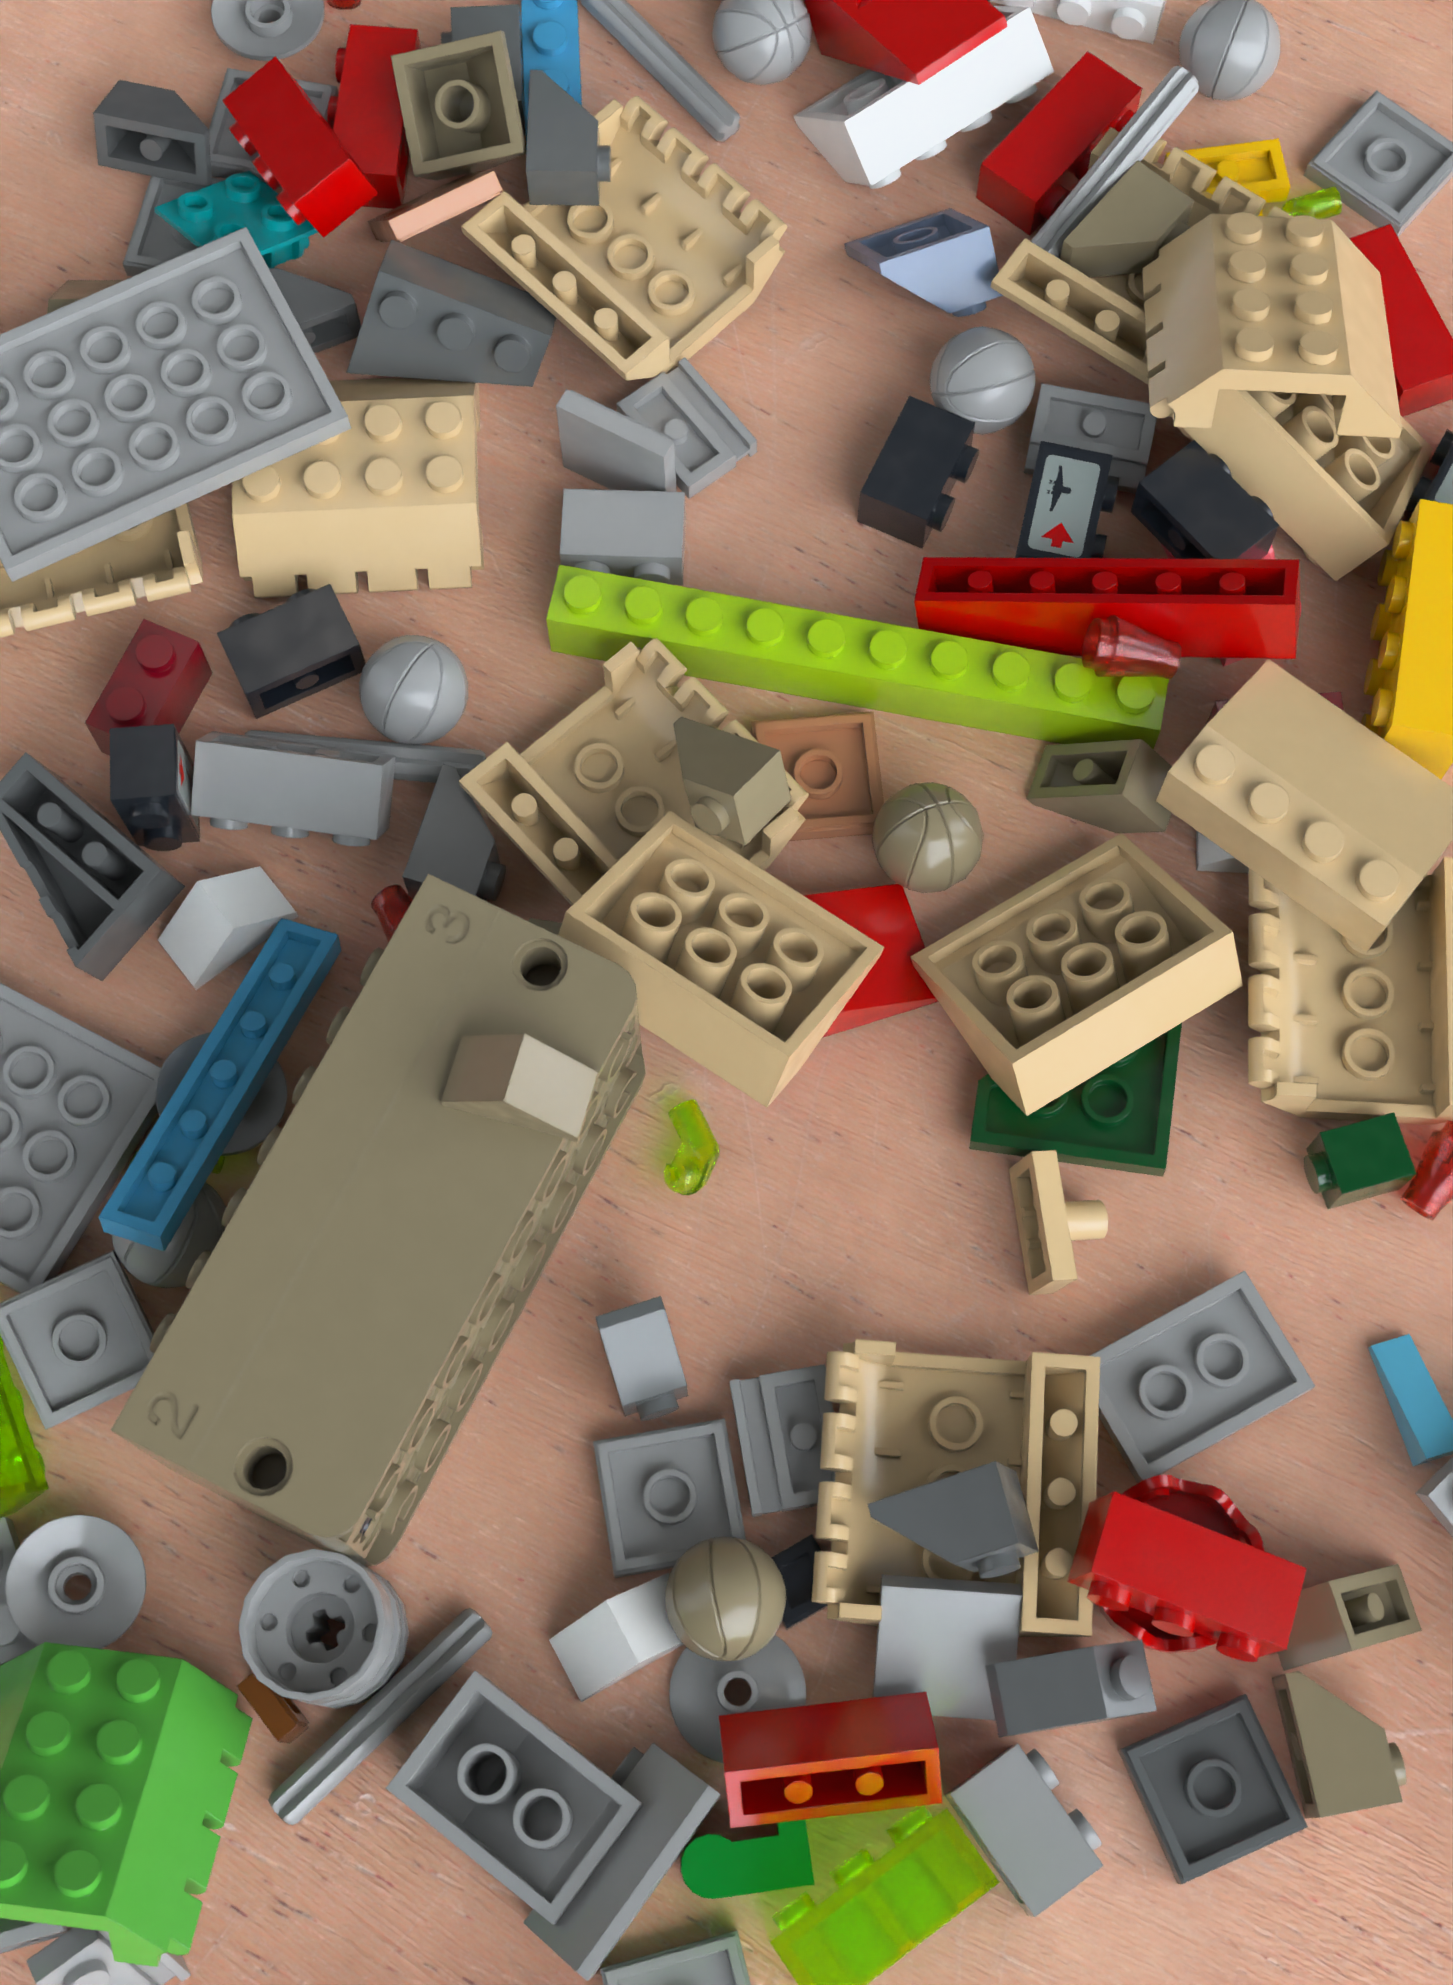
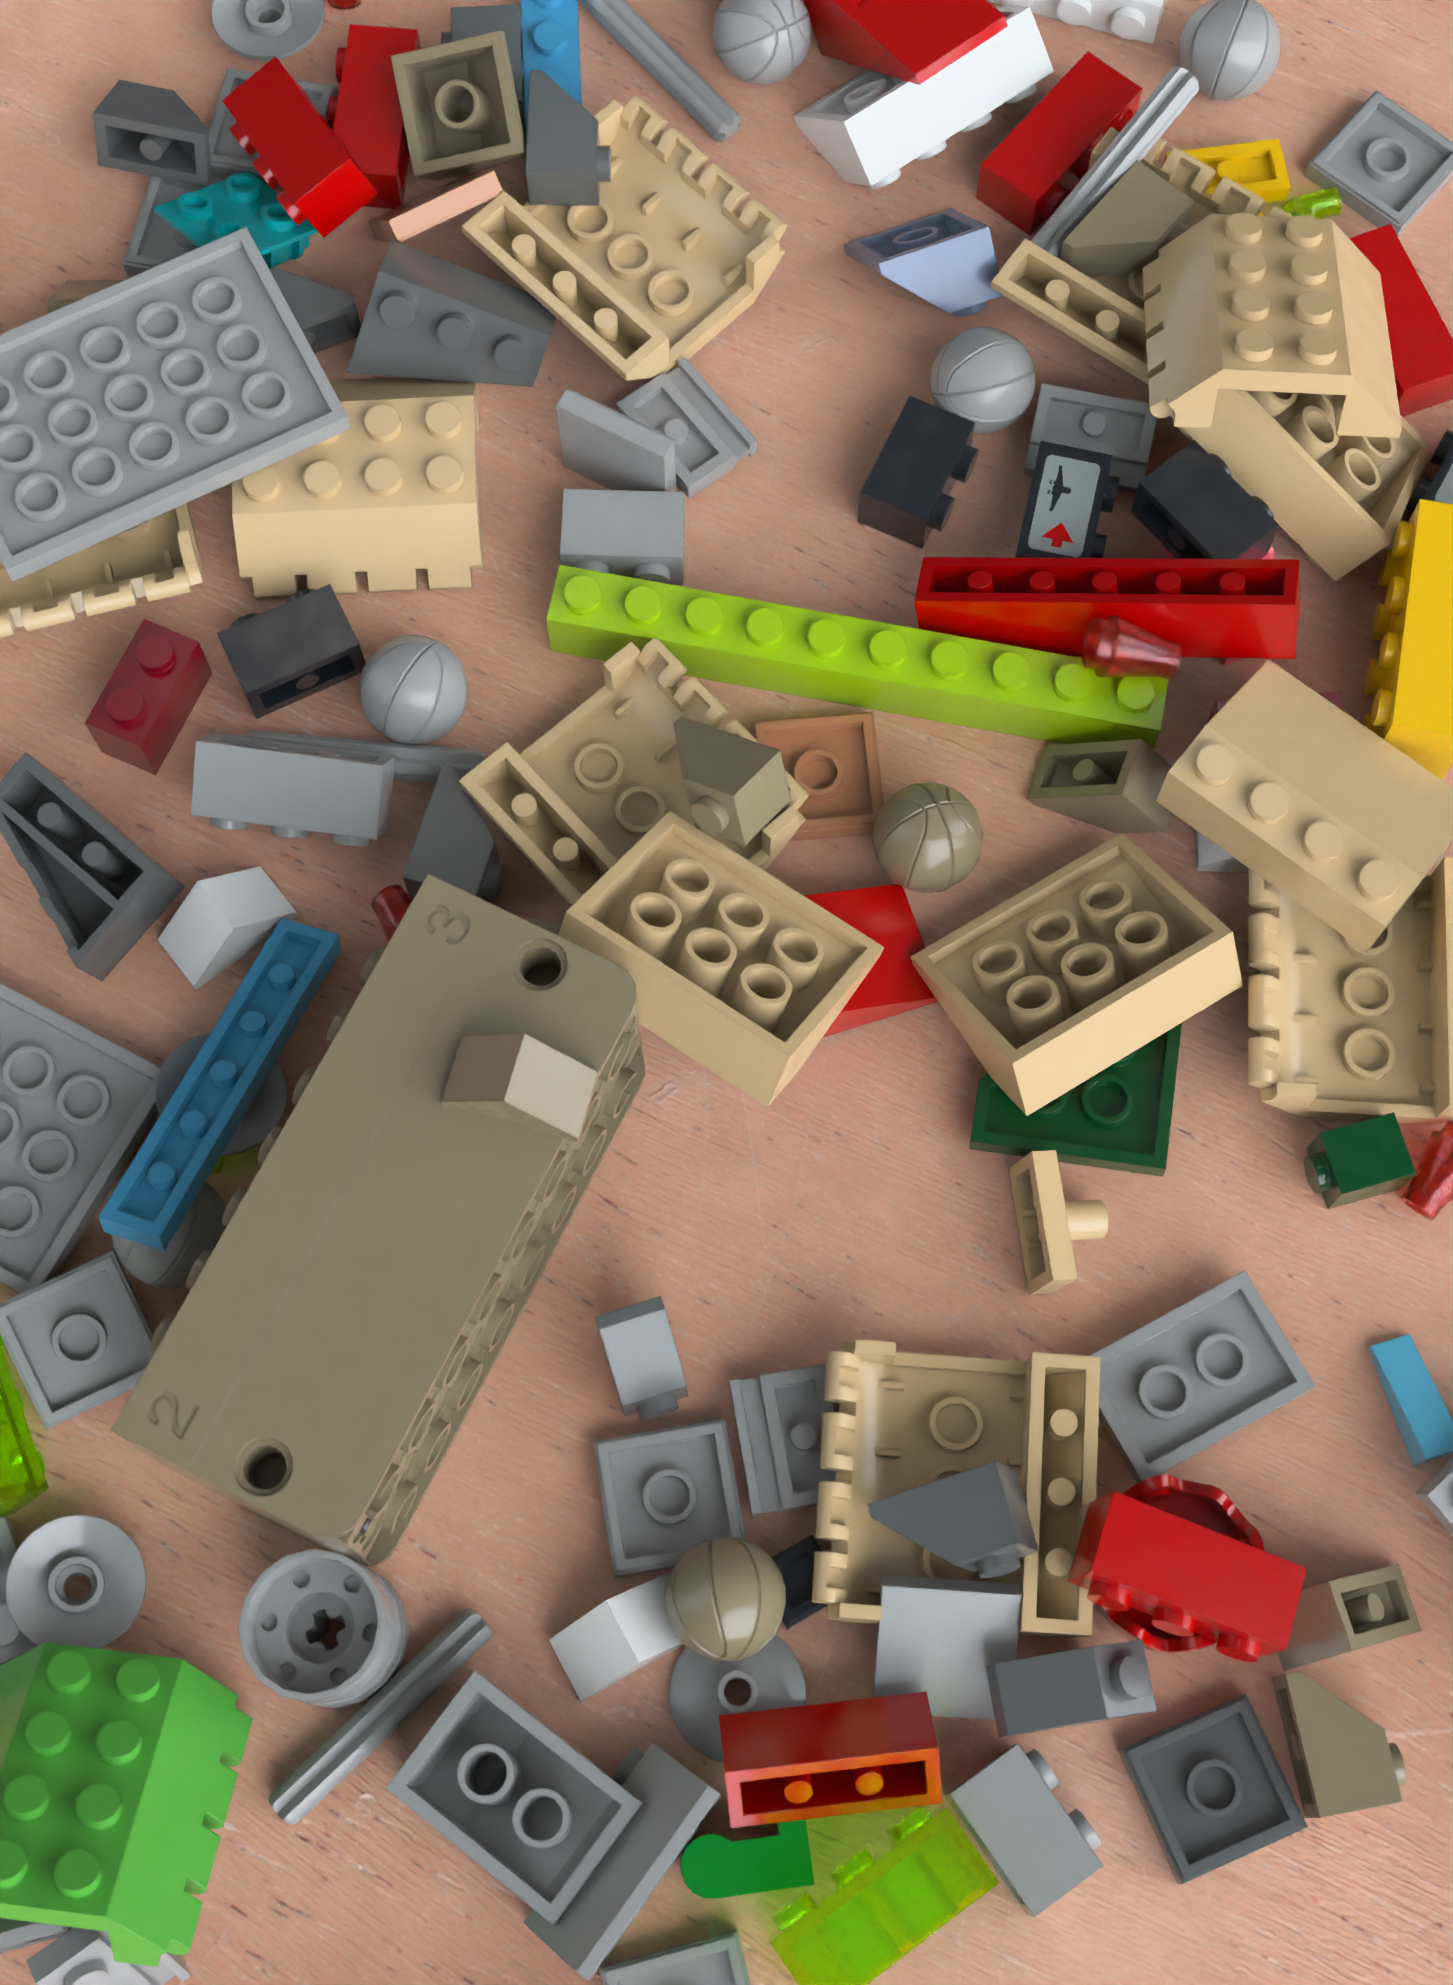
(153, 786): black brick -> none
(276, 1712): reddish brown tile -> none
(697, 1152): clear neon green arm -> none

